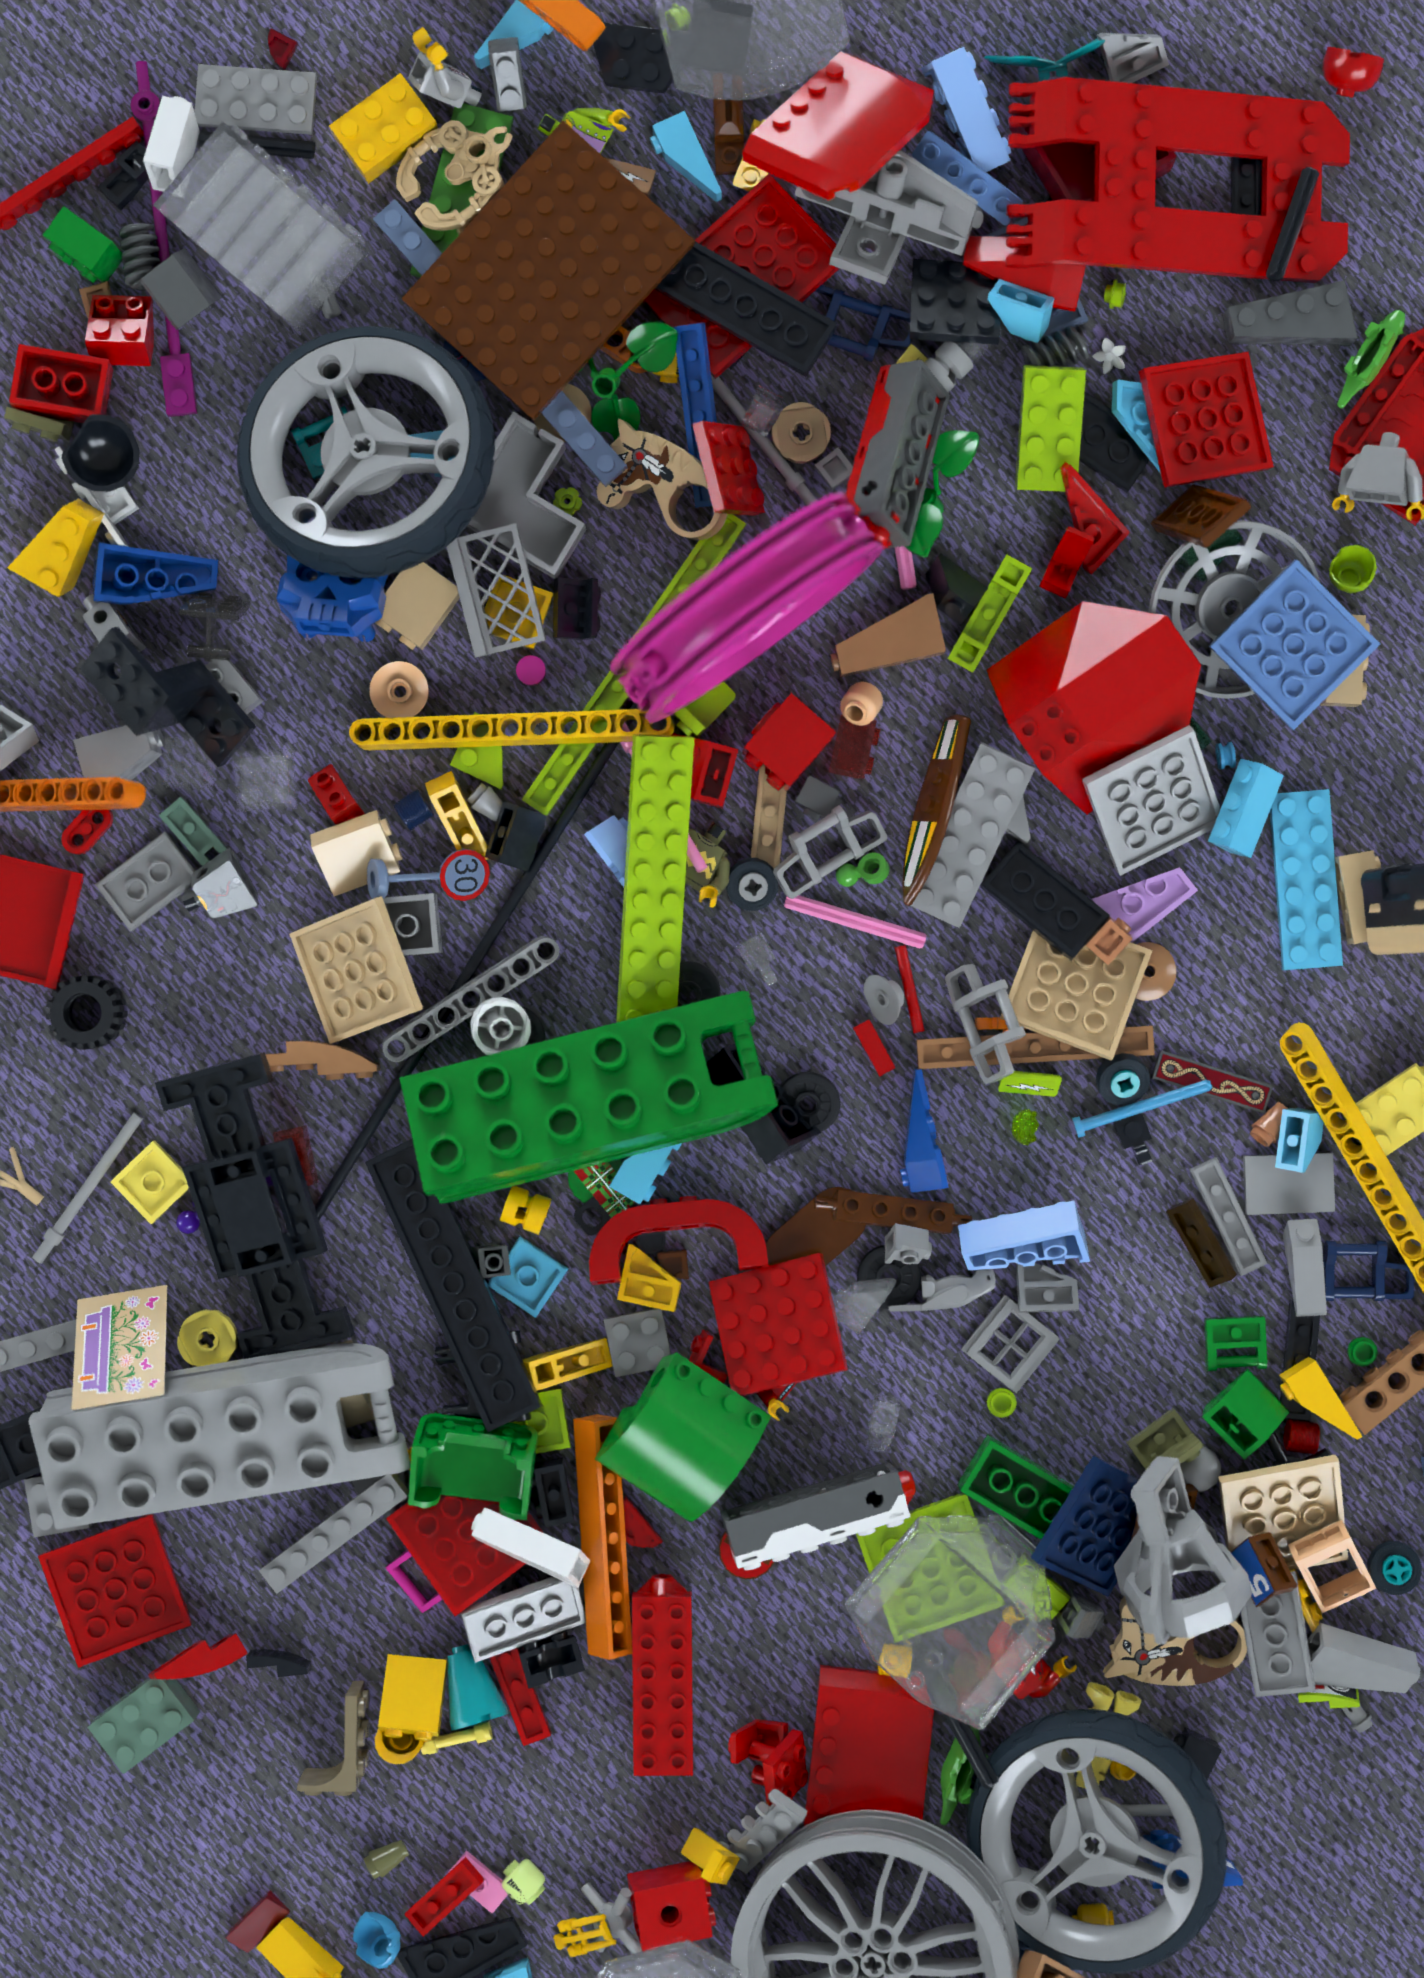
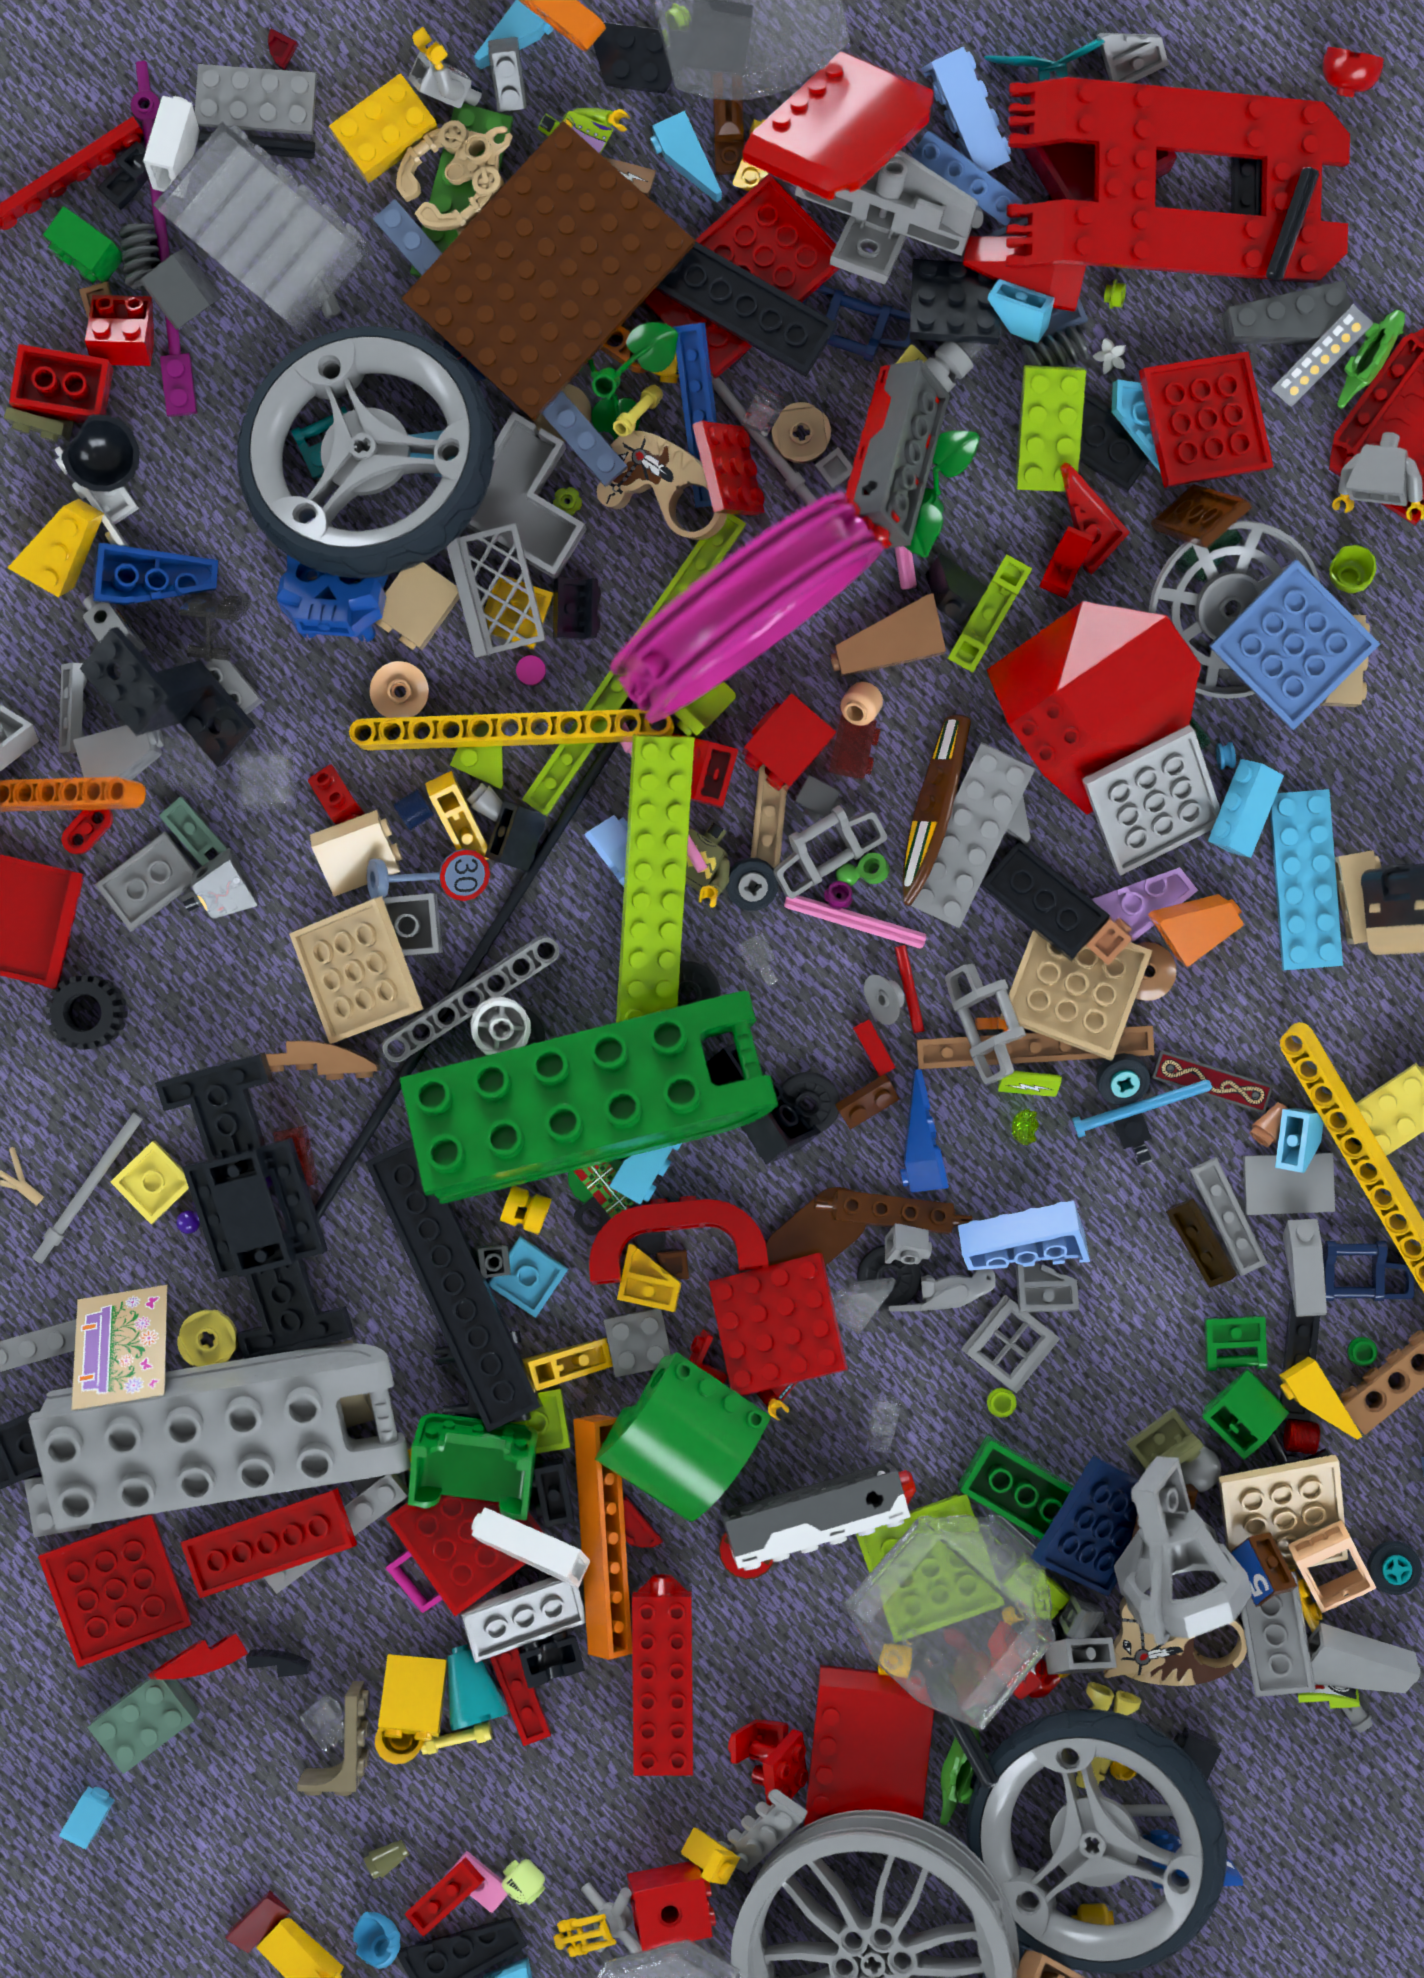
(71, 706): none -> light grey plate
(87, 1817): none -> medium azure slope
(268, 1543): none -> red plate
(325, 1722): none -> clear plate
(626, 422): none -> light yellow bar
(838, 888): none -> magenta plate
(867, 1101): none -> reddish brown plate
(1080, 1656): none -> light grey brick
(1197, 926): none -> orange slope
(1322, 355): none -> sticker

